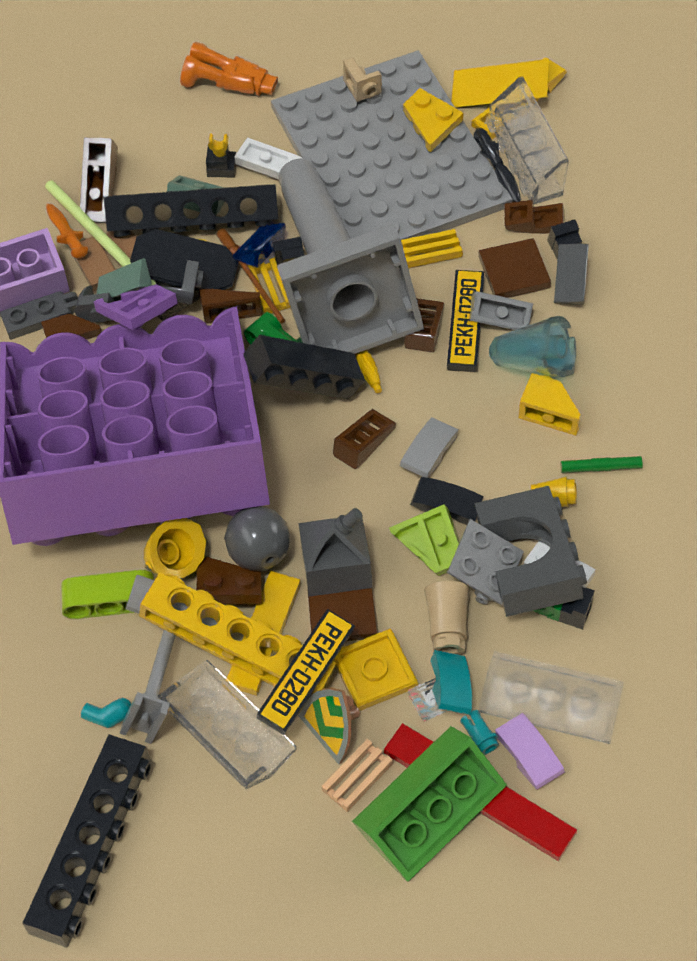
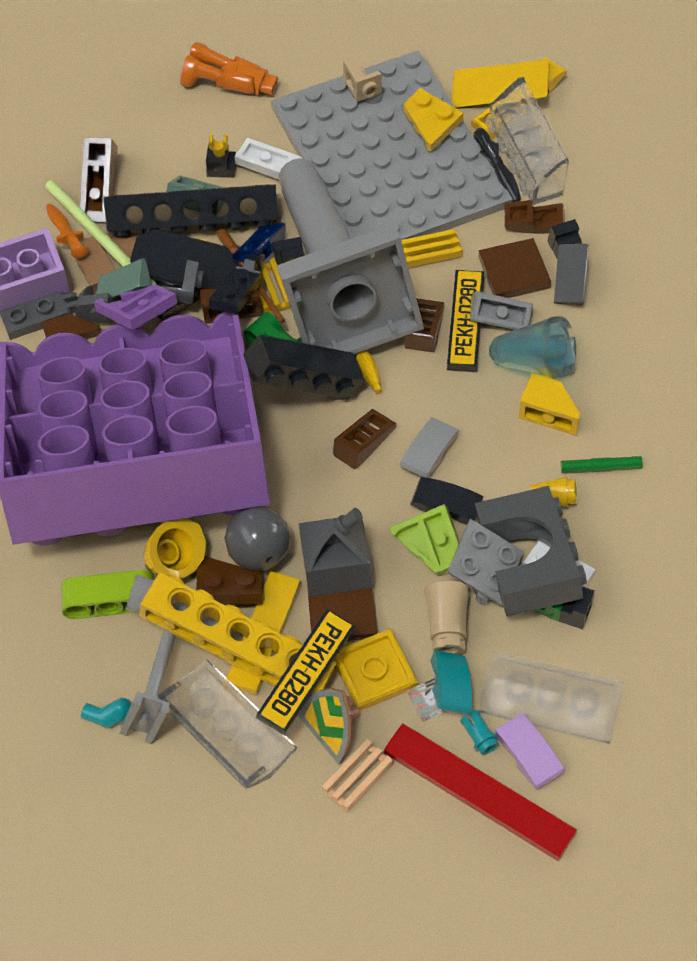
(62, 925): black brick -> none
(238, 286): none -> black hinge
(429, 802): bright green slope -> none

